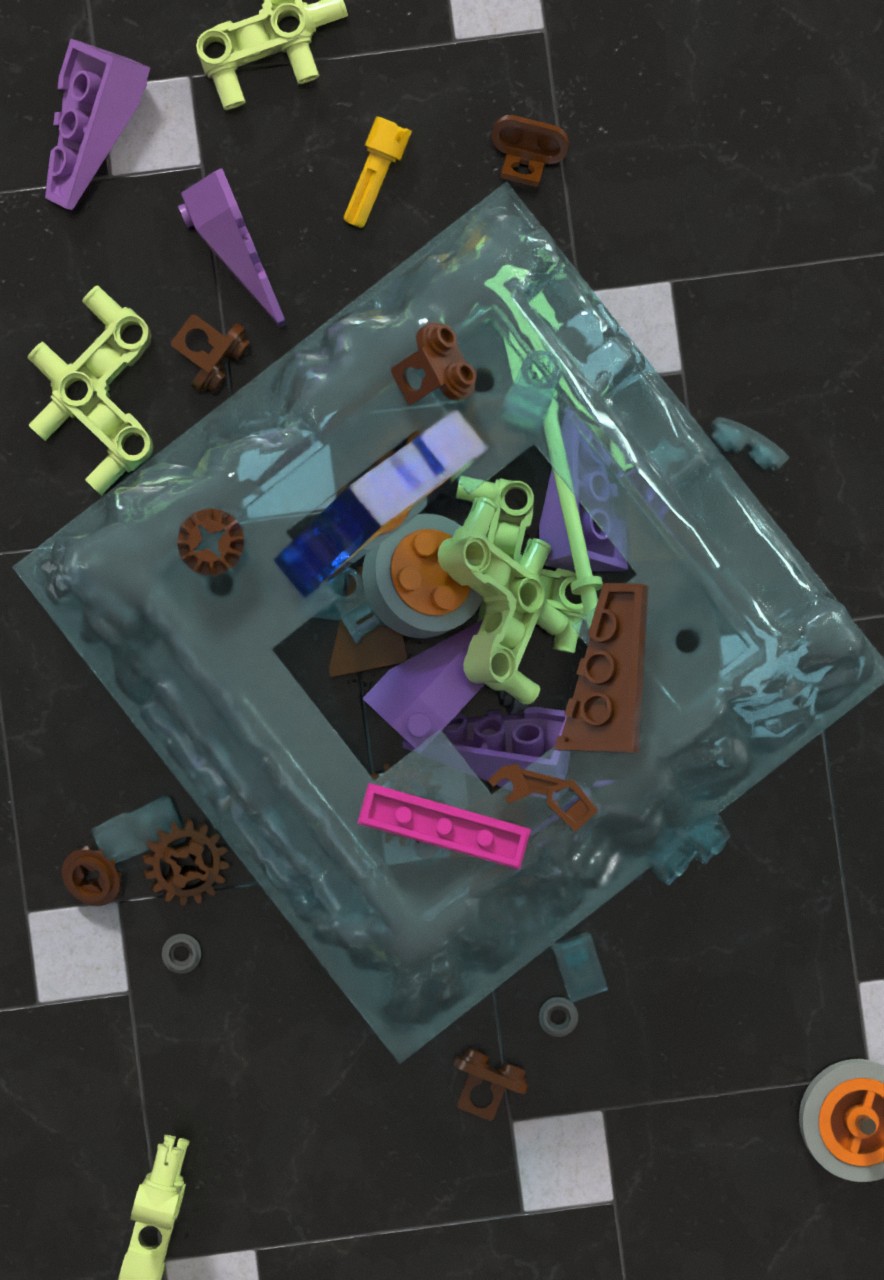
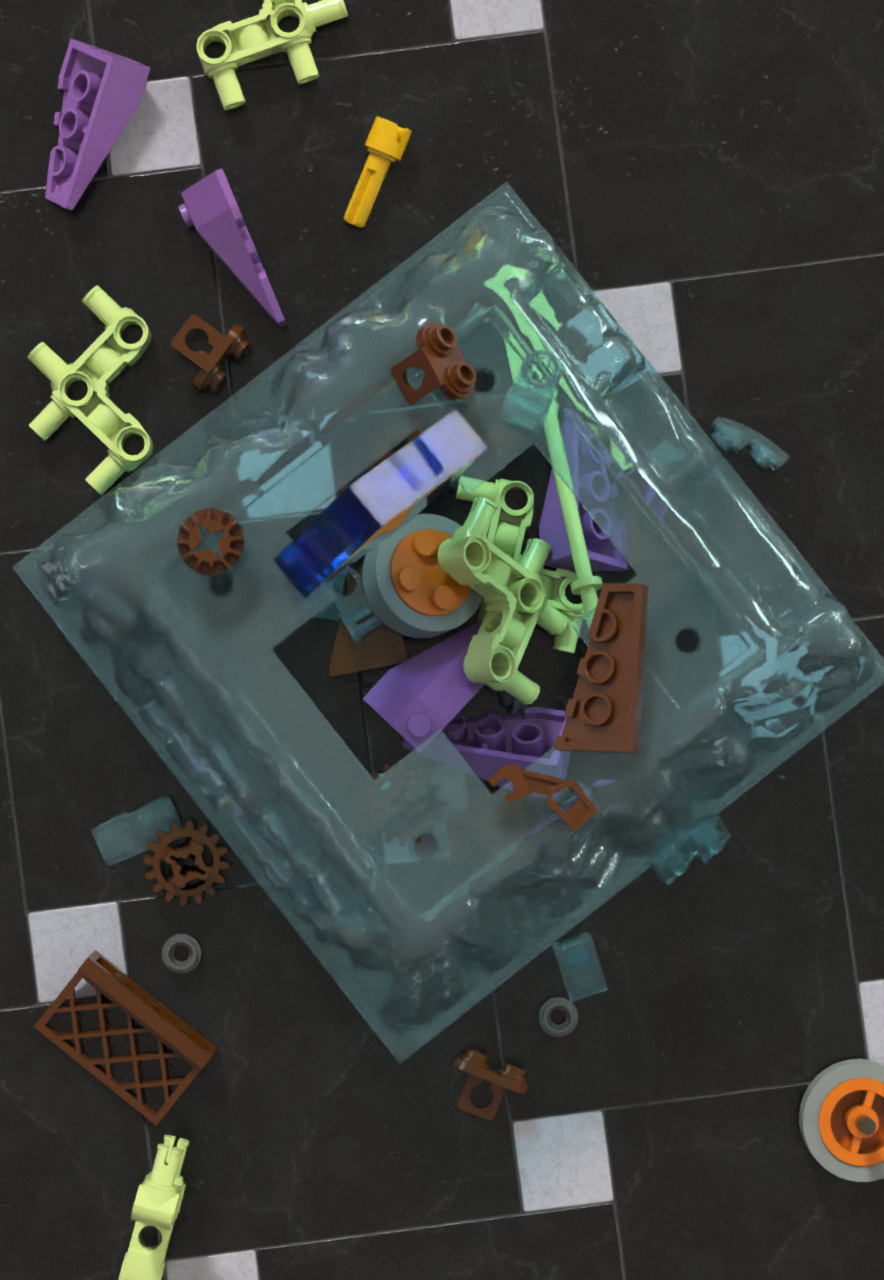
(95, 891): reddish brown gear -> none
(138, 1006): none -> reddish brown fence
(444, 826): dark pink tile -> none
(528, 144): reddish brown bracket -> none

